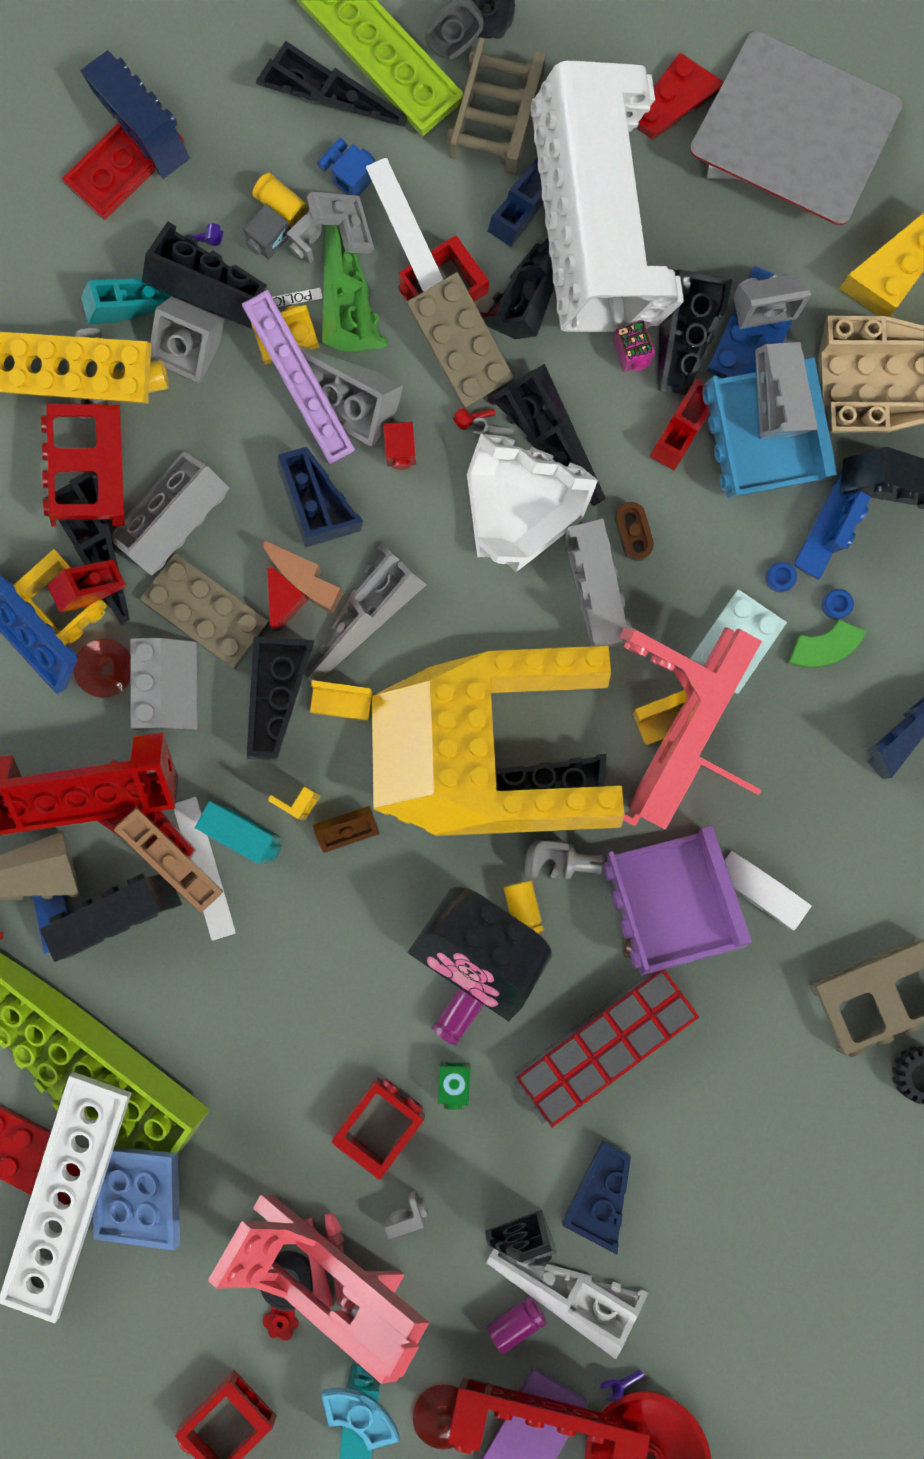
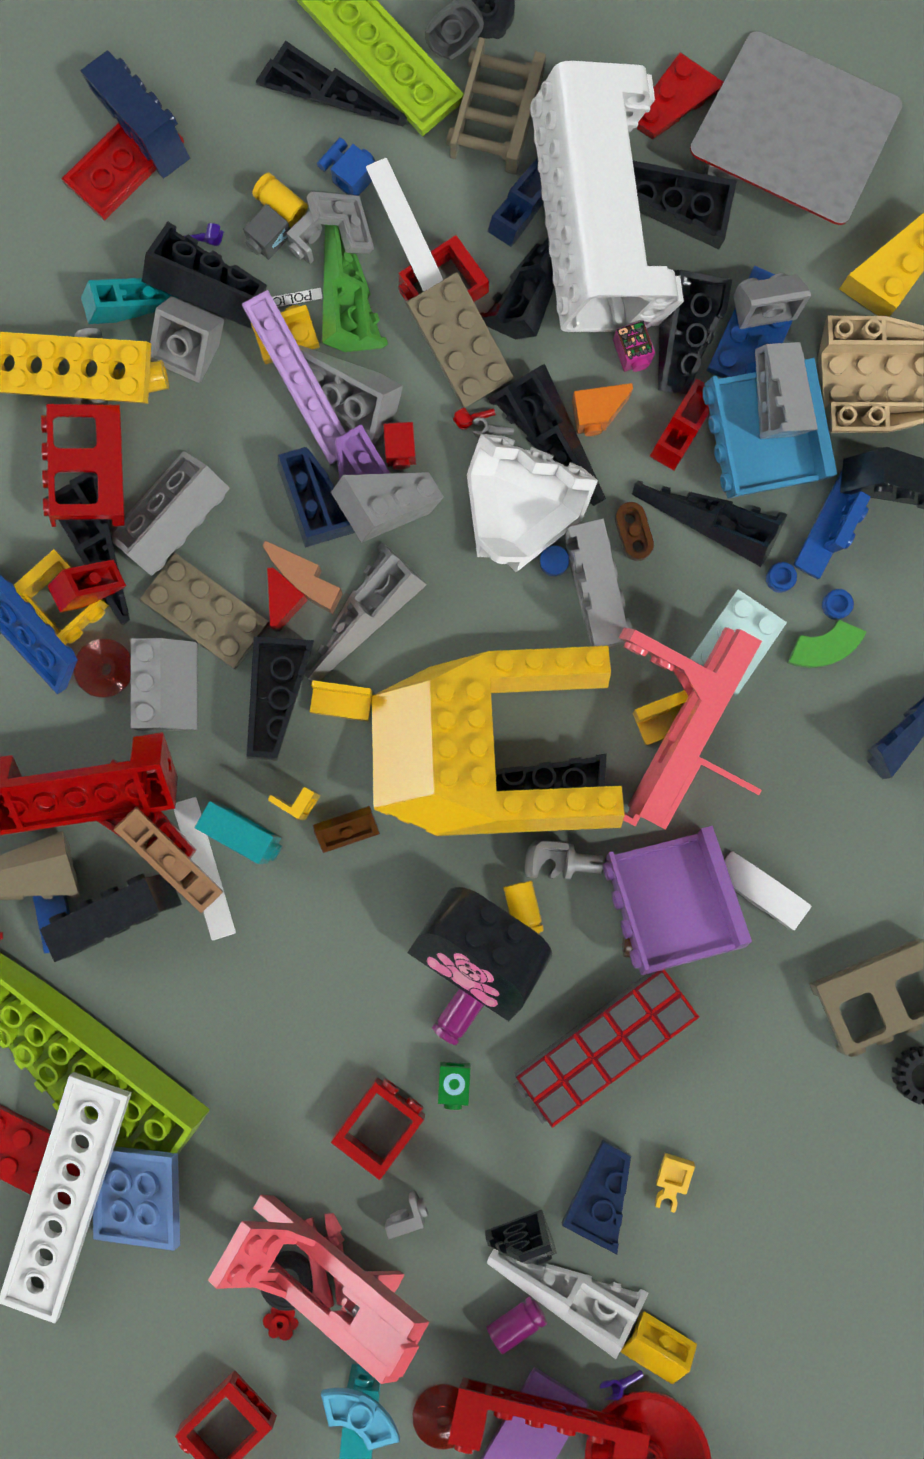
(357, 454): none -> medium lavender wing
(385, 500): none -> light grey wedge
(554, 561): none -> blue tile
(598, 407): none -> orange slope
(660, 1348): none -> yellow panel
(674, 1177): none -> yellow plate
(686, 200): none -> black wedge
(736, 528): none -> black wedge

